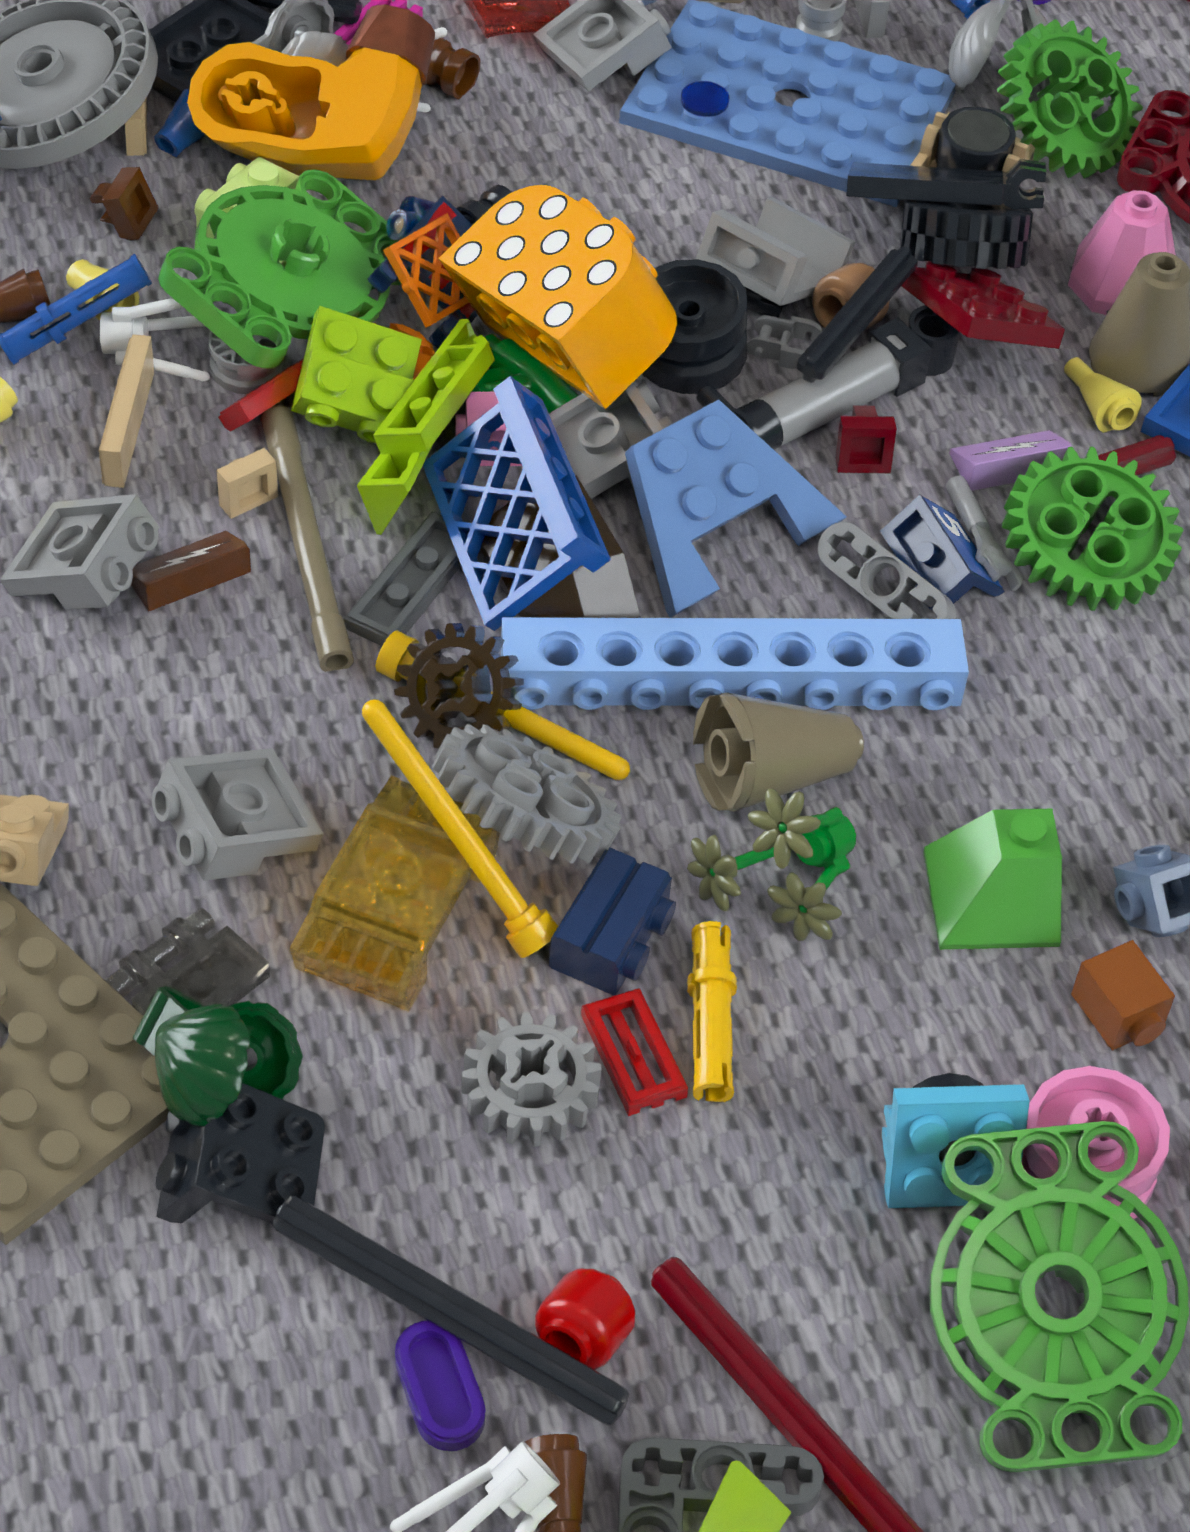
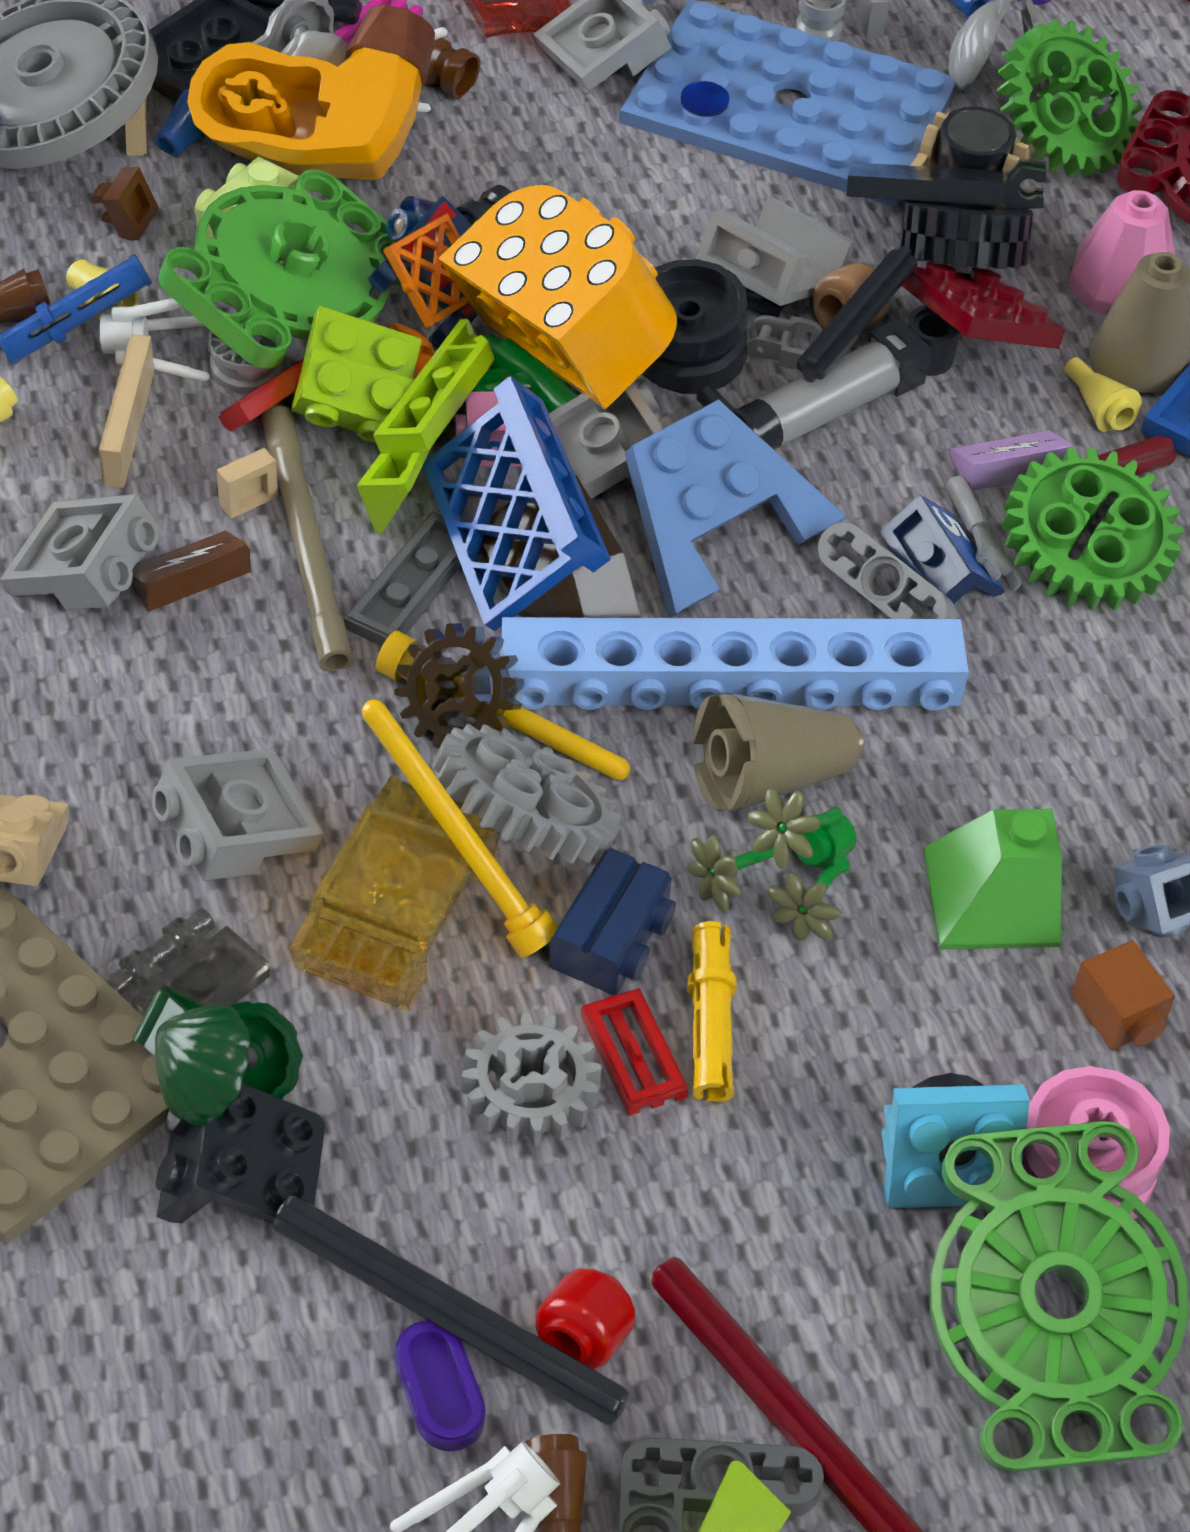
(865, 442): dark red tile -> none

